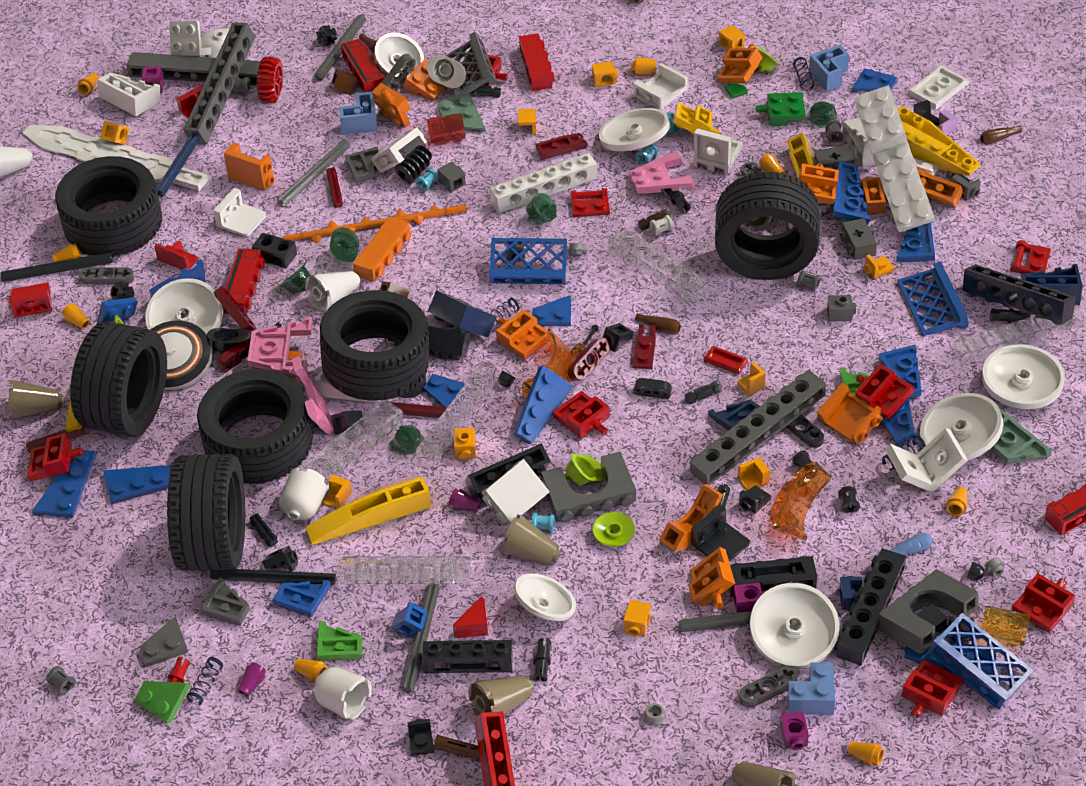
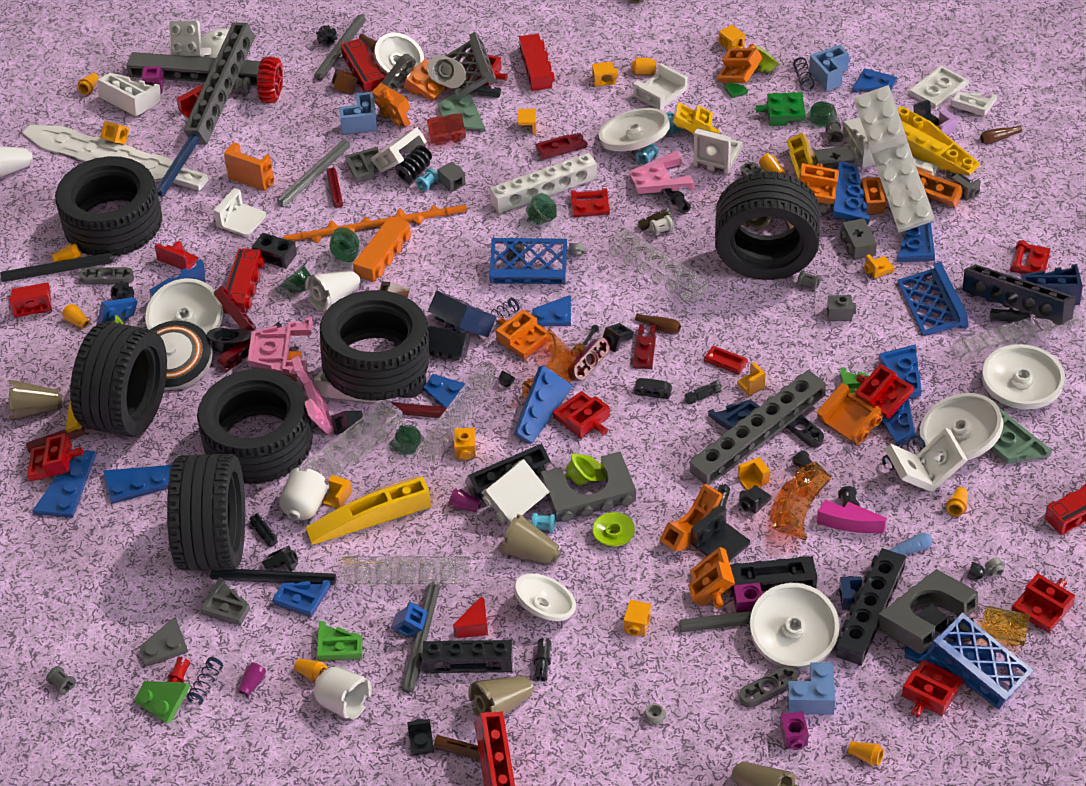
(850, 518): none -> dark pink slope
(973, 102): none -> white wing

